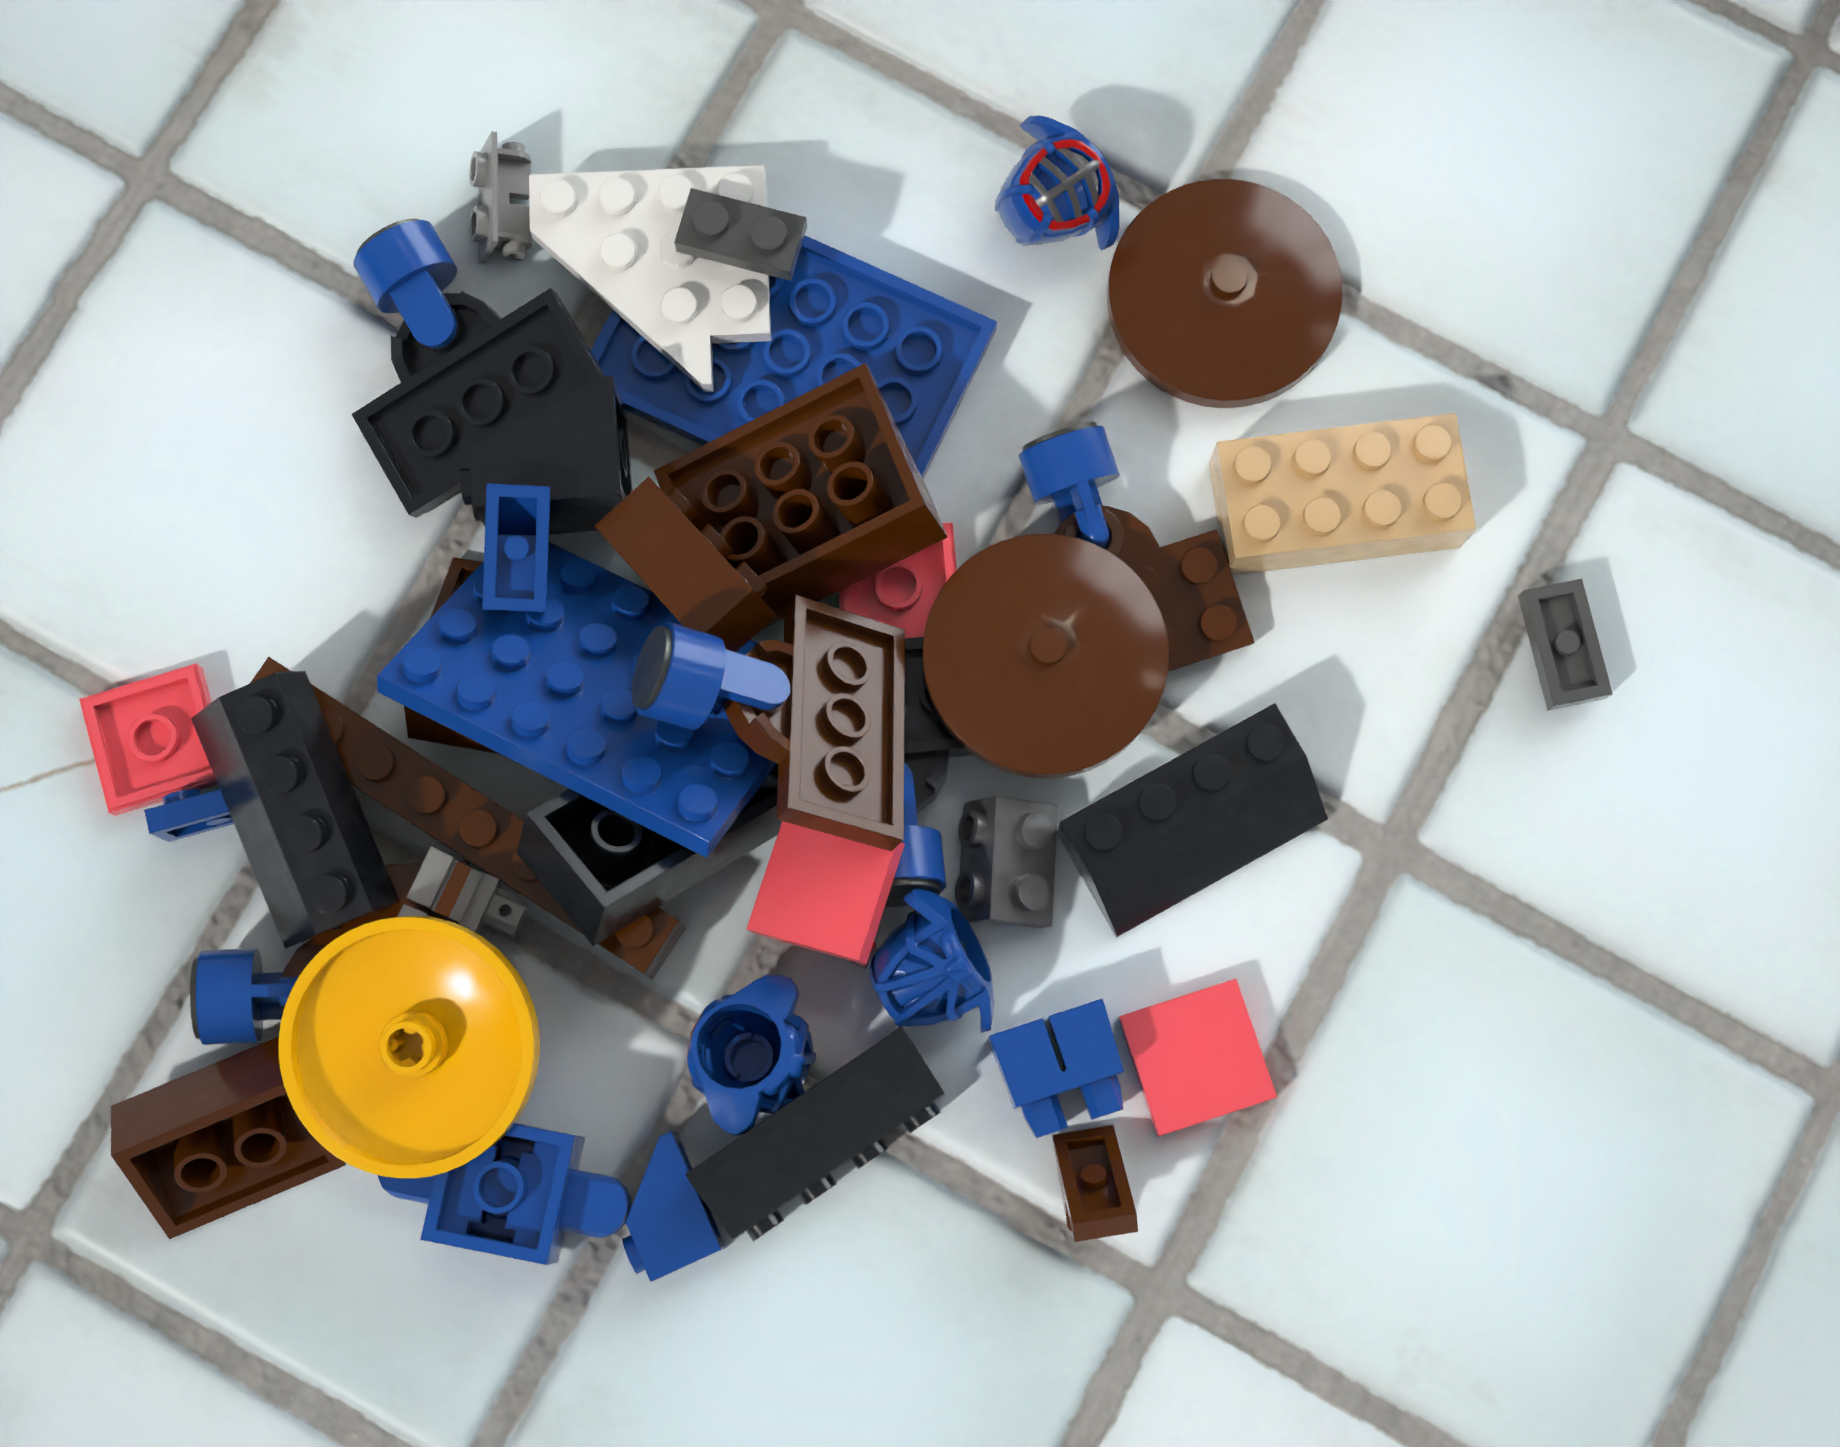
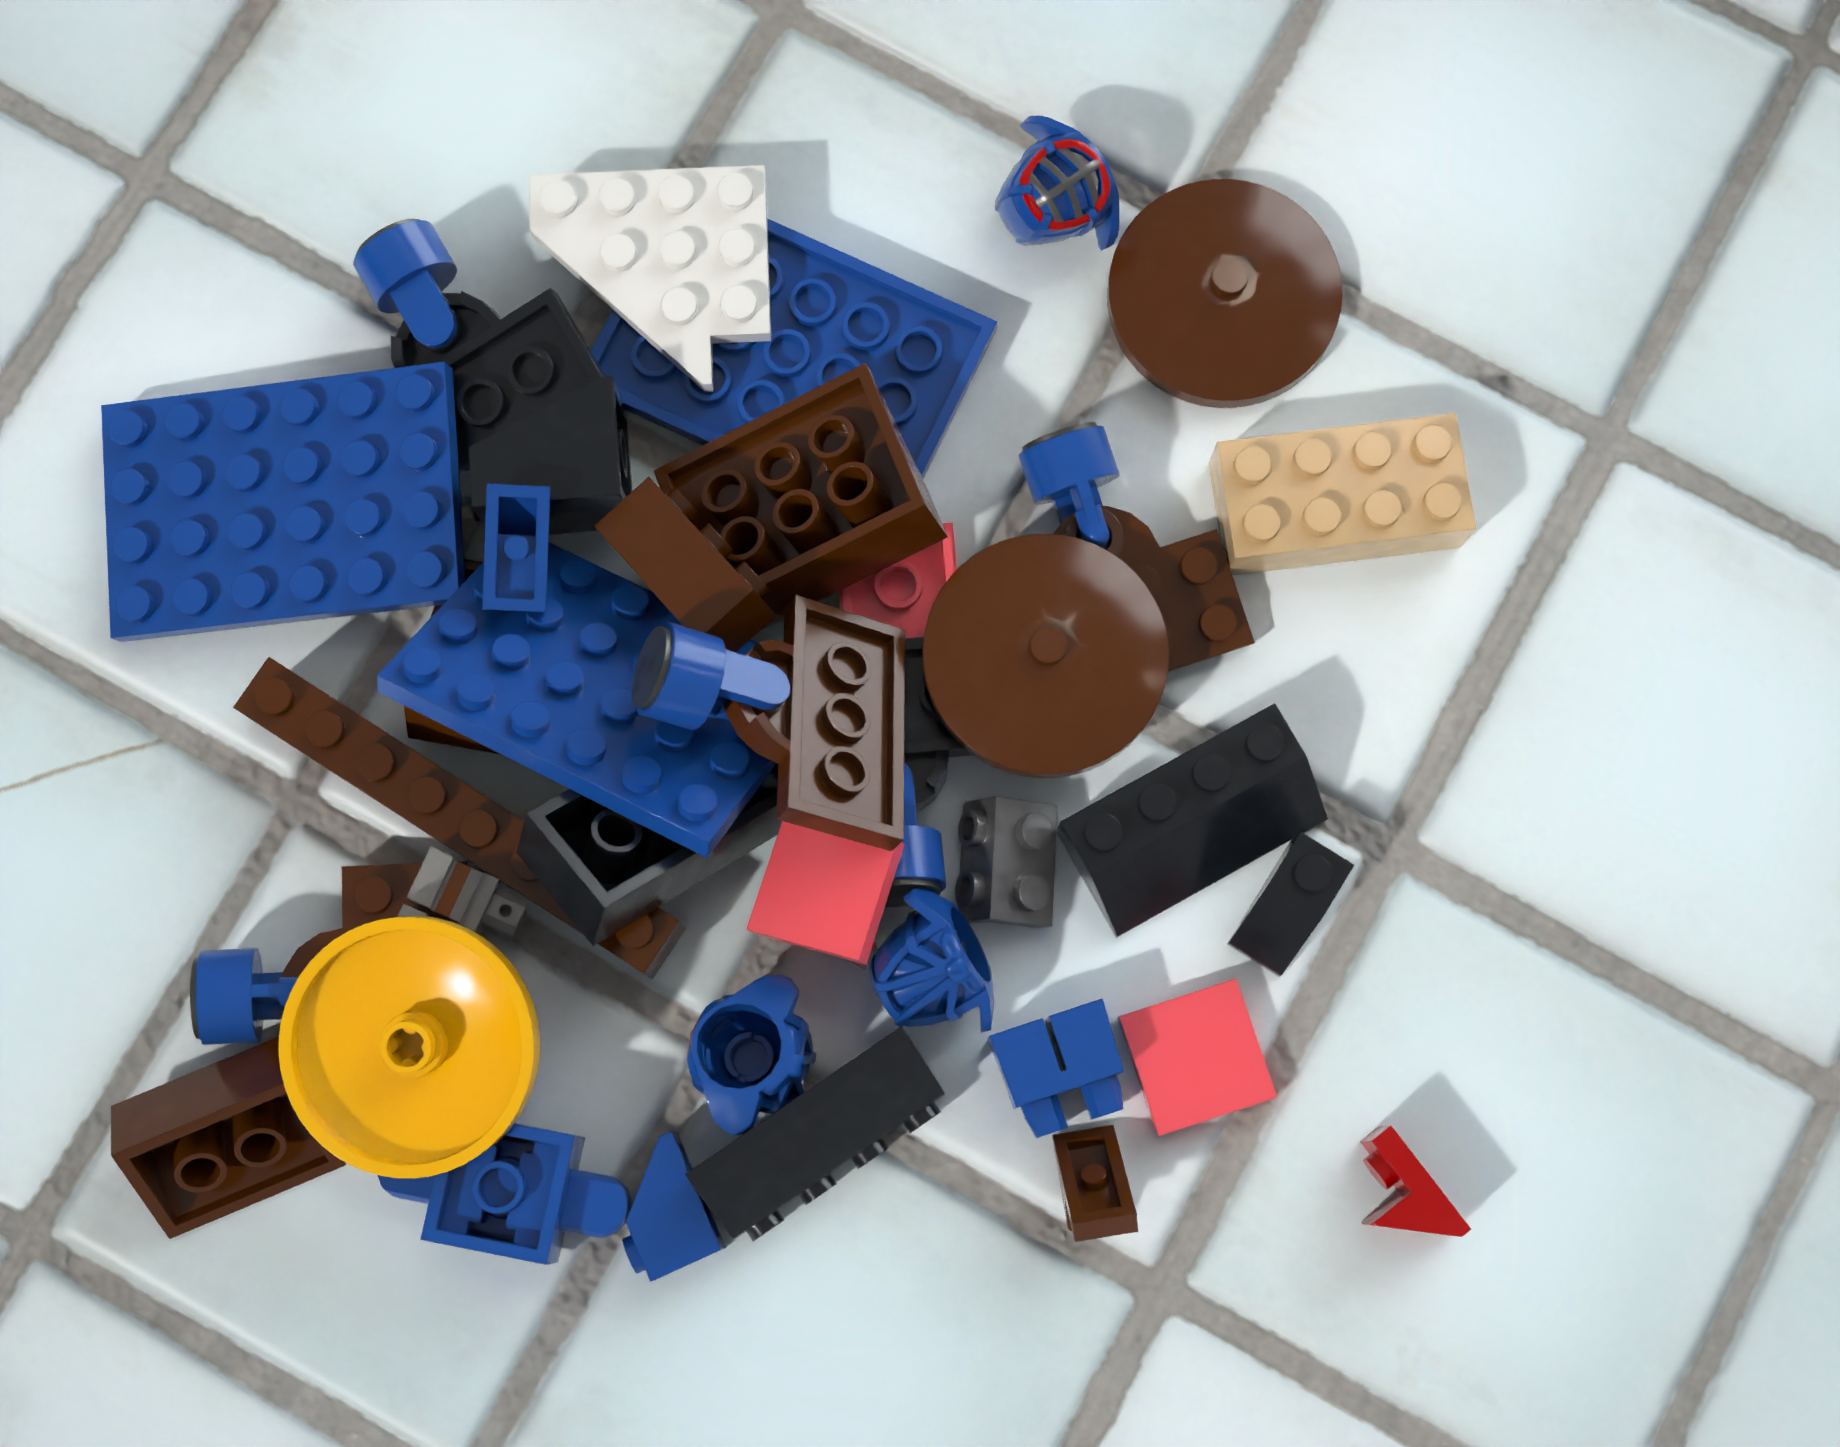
(147, 738): coral tile -> none
(187, 814): blue plate -> none
(282, 502): none -> blue plate
(294, 806): black slope -> none
(495, 221): light grey hinge -> none
(740, 234): dark grey plate -> none
(1290, 903): none -> black slope
(1420, 1201): none -> red slope
(1564, 644): dark grey plate -> none

